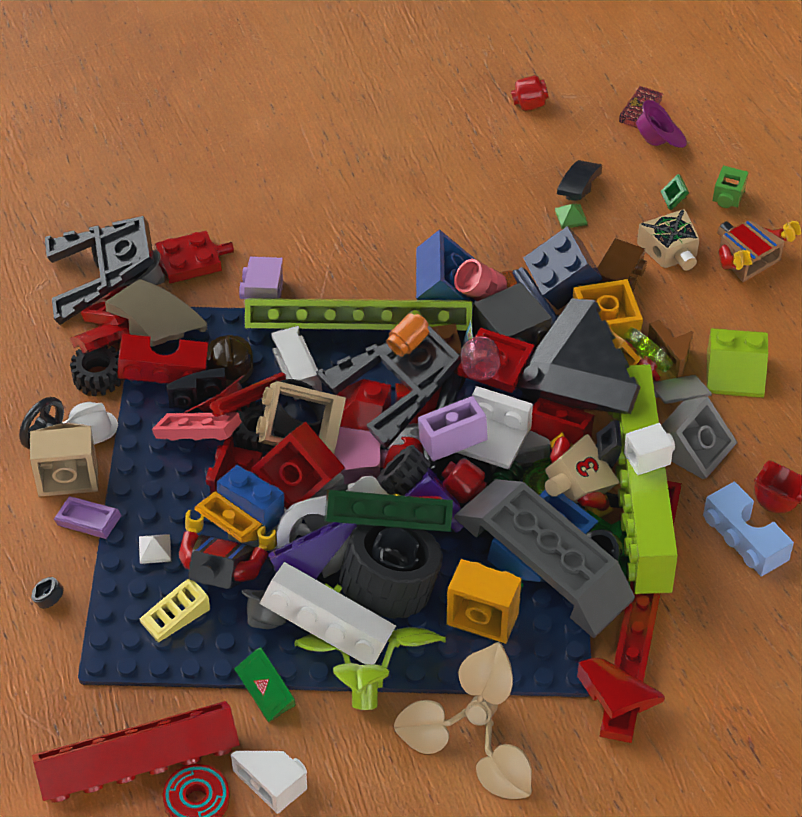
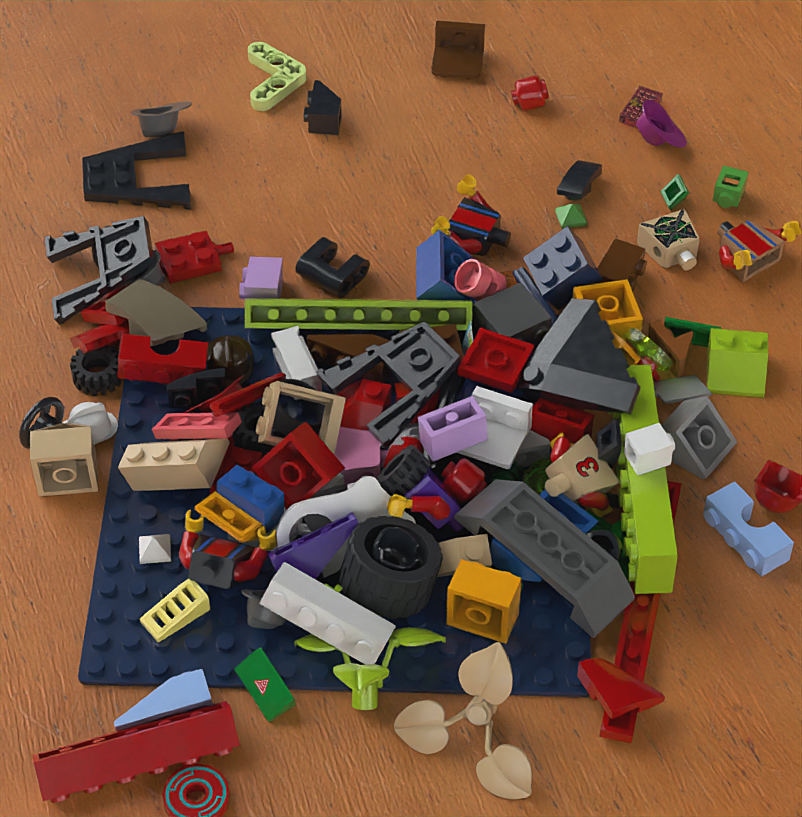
(47, 592): black tile -> none
(87, 517): medium lavender tile -> none
(112, 174): none -> black wing
(160, 120): none -> dark grey piece
(173, 464): none -> tan slope
(173, 697): none -> light blue slope
(271, 776): white slope -> none
(289, 74): none -> yellowish green beam
(316, 268): none -> black connector
(324, 110): none -> black slope
(339, 346): none -> reddish brown slope
(388, 510): dark green plate -> none
(408, 334): orange brick -> none
(458, 49): none -> reddish brown bracket
(467, 548): none -> tan slope
(474, 223): none -> torso
(480, 358): clear pink head -> none
(680, 327): none -> green slope

